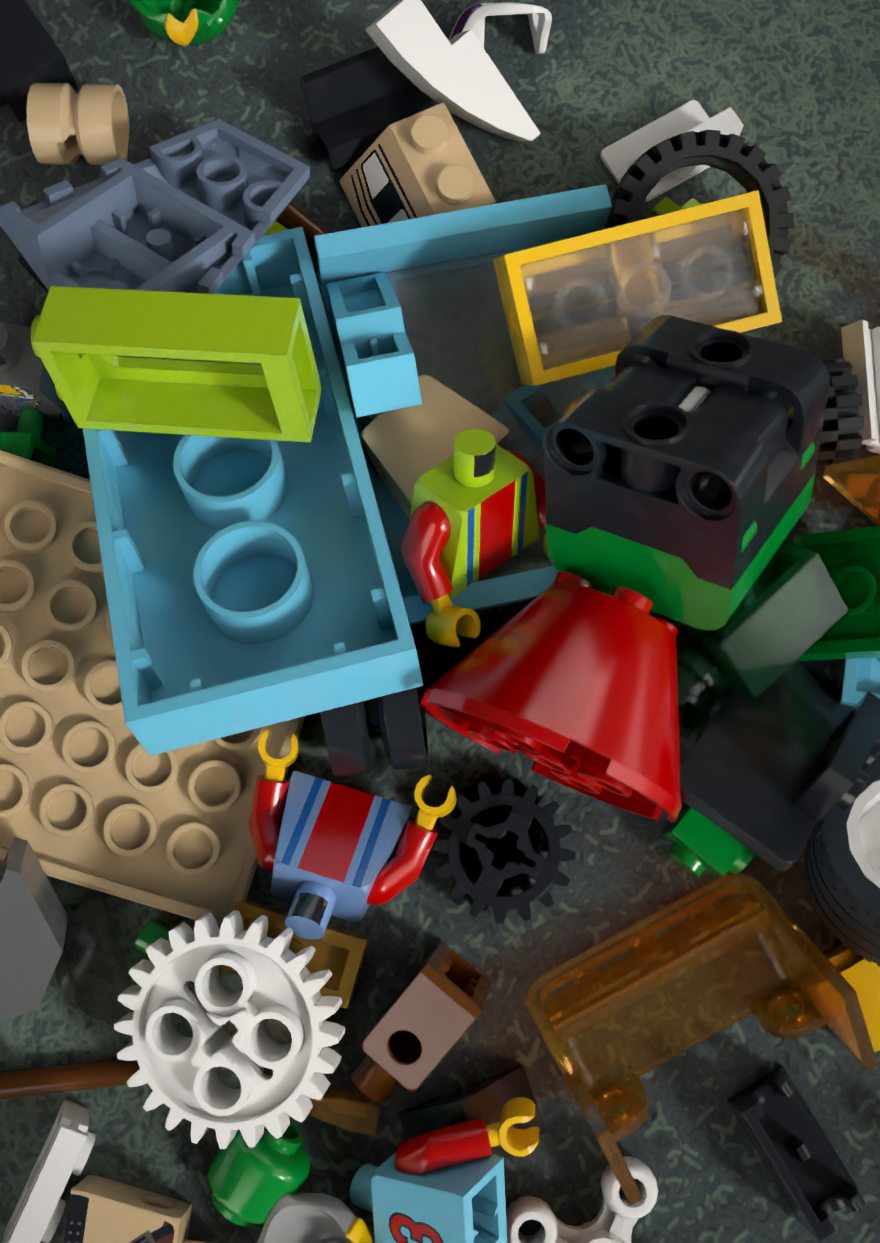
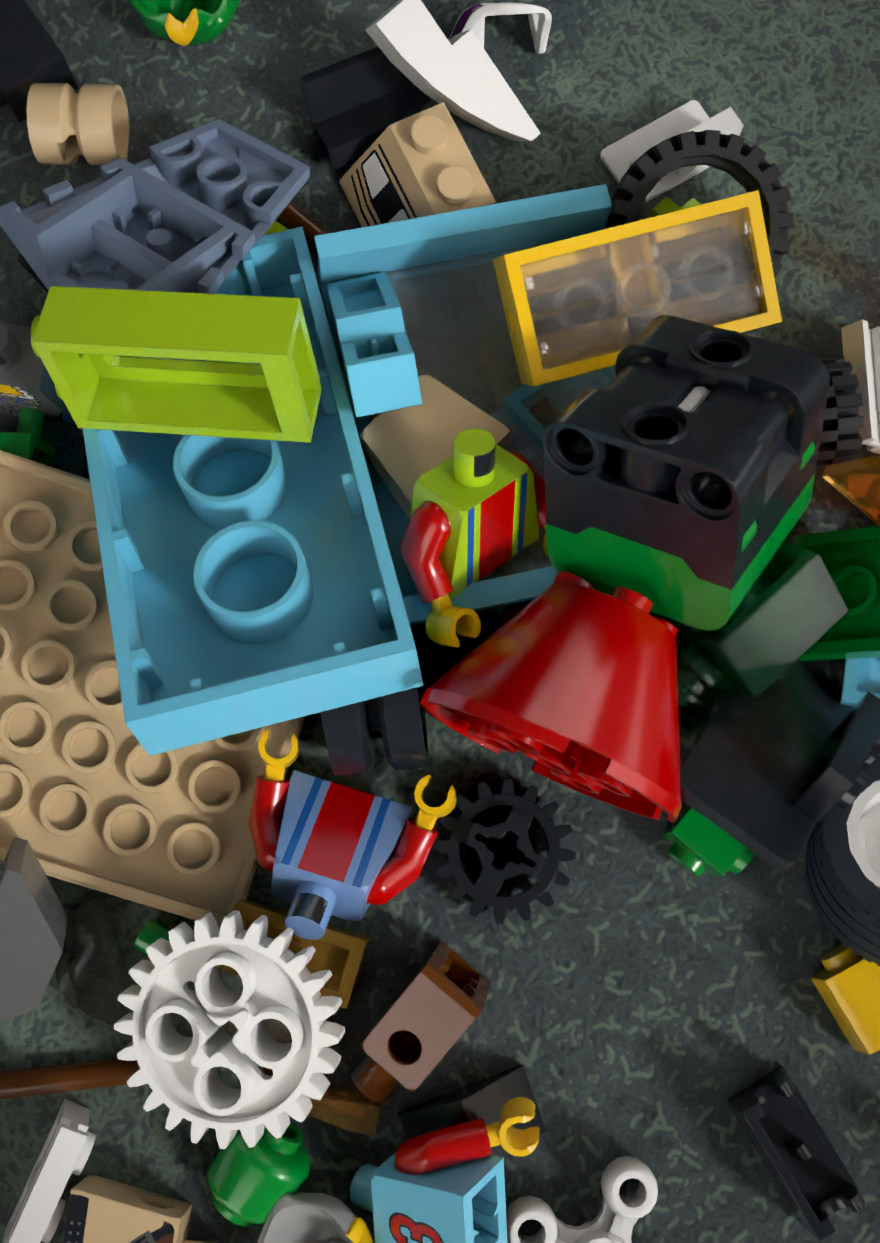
(675, 985): clear orange windscreen -> none

